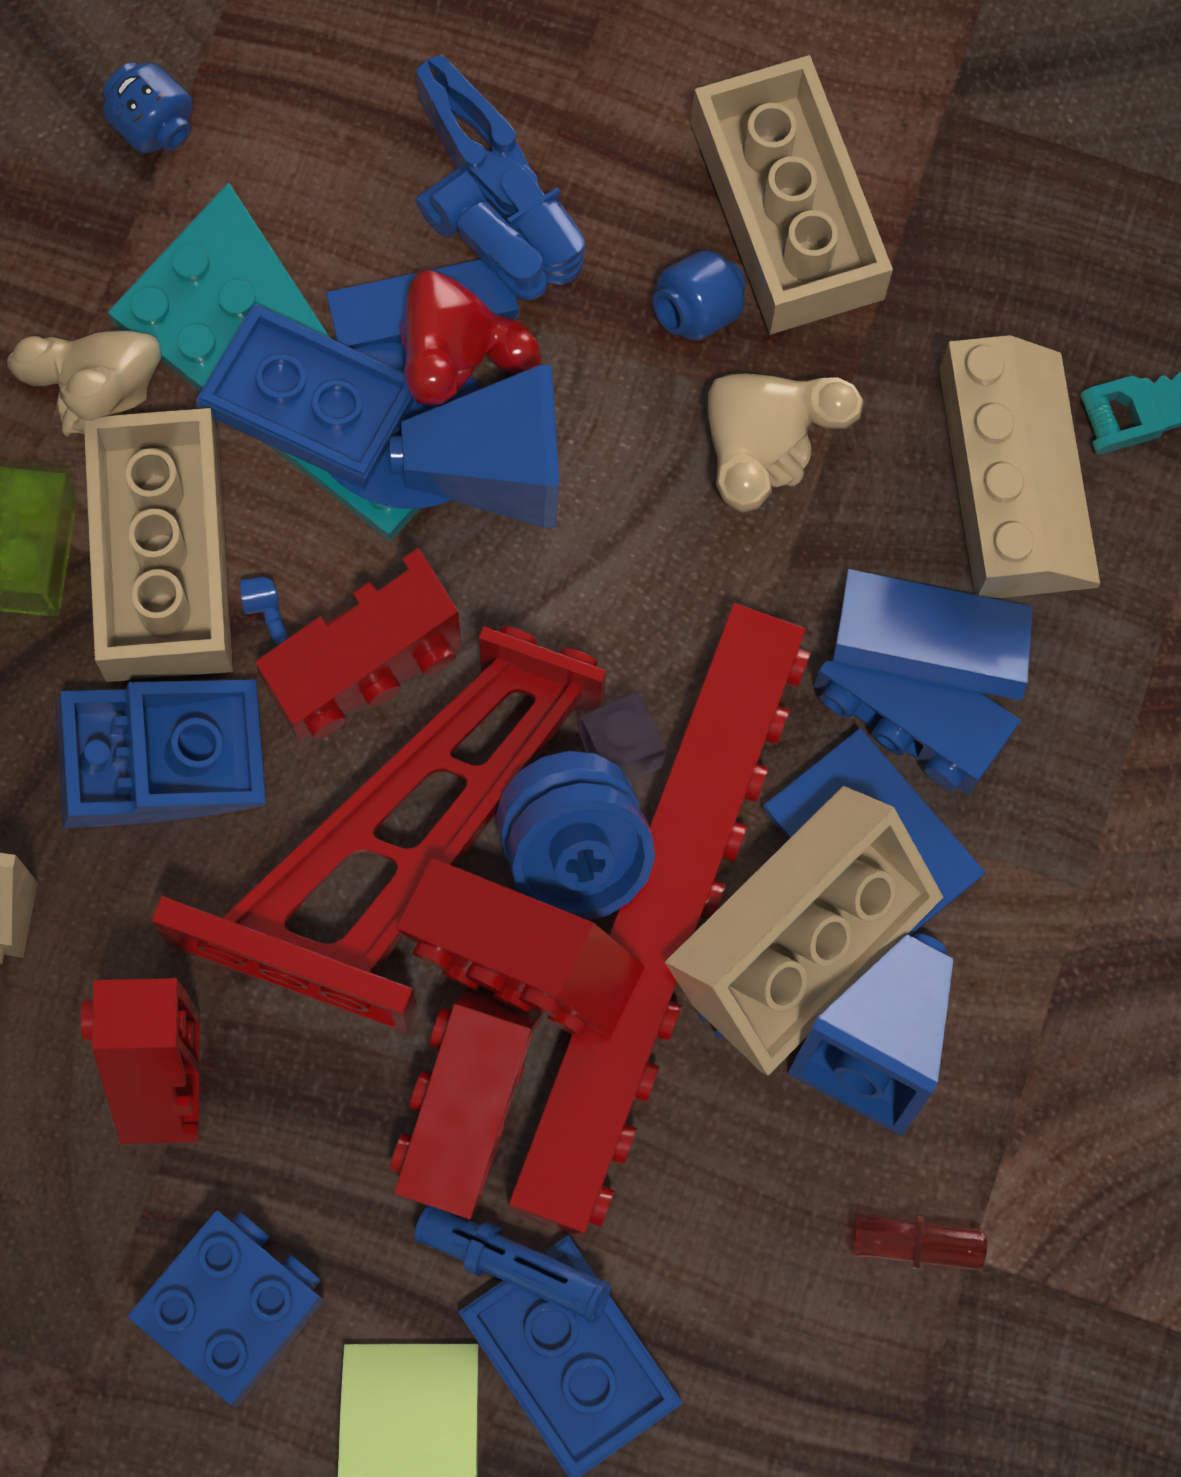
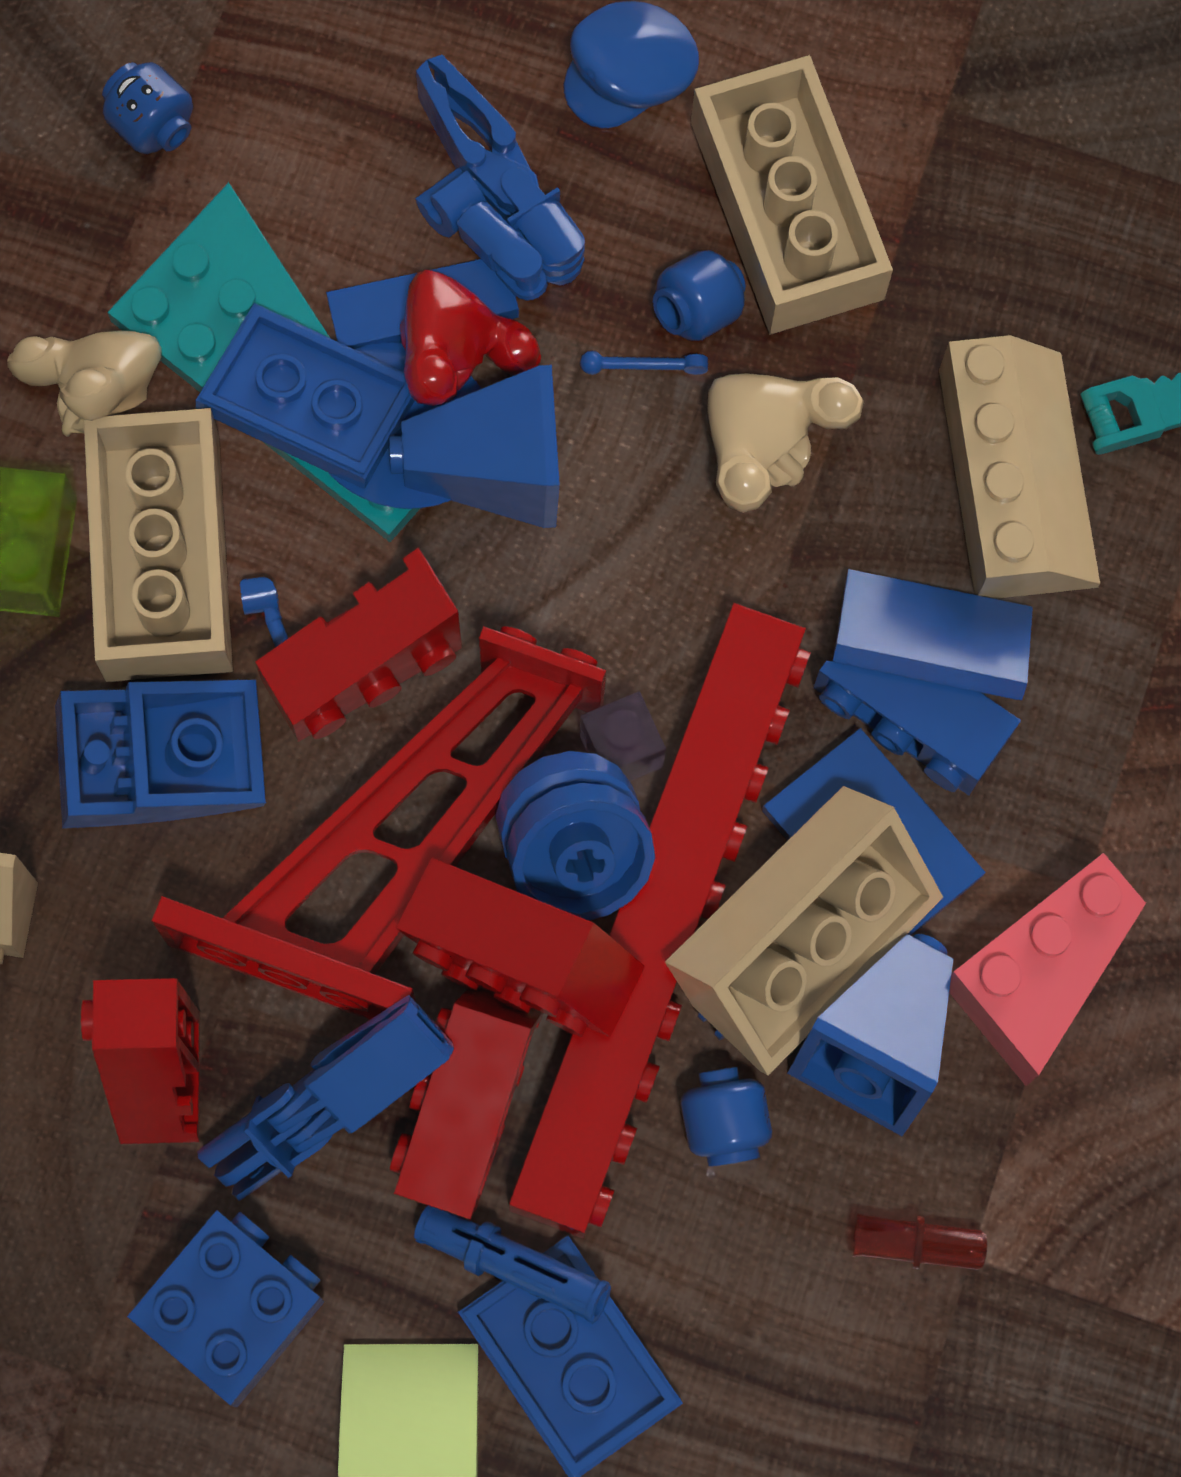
(344, 1090): none -> blue arm
(593, 363): none -> blue hinge
(627, 61): none -> blue piece
(726, 1117): none -> blue head
(1045, 965): none -> coral wedge

